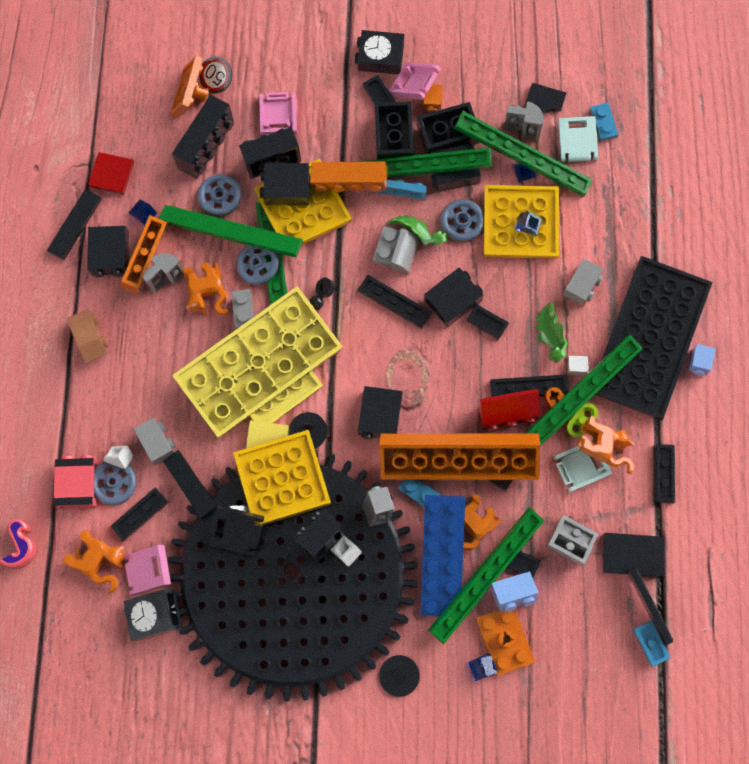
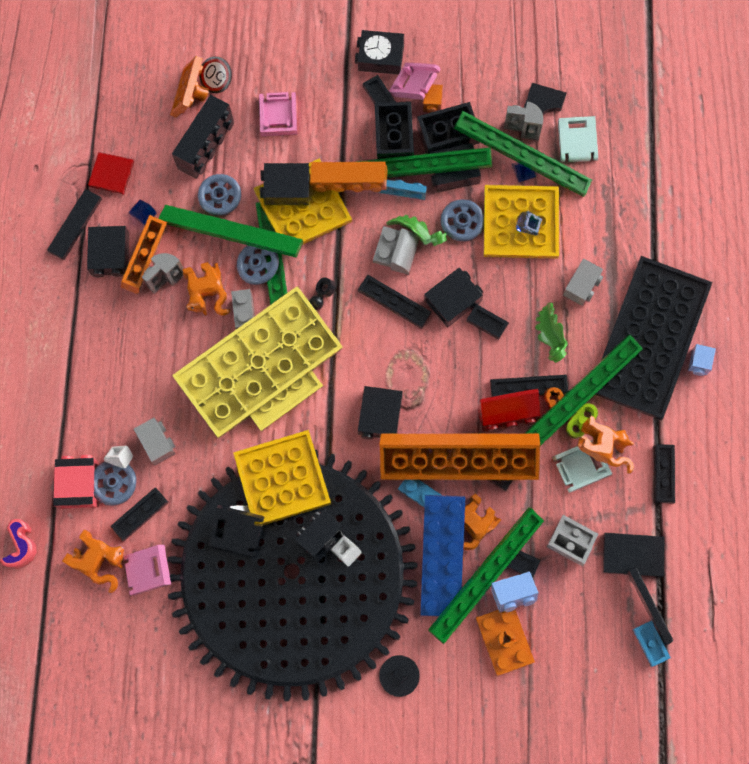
(87, 335): nougat brick -> none
(152, 614): black brick -> none
(190, 484): black tile -> none
(264, 432): light yellow slope -> none
(270, 148): black brick -> none
(313, 423): black piece -> none
(378, 506): light grey brick -> none
(482, 667): clear blue slope -> none
(578, 365): white slope -> none
(605, 123): dark azure plate -> none

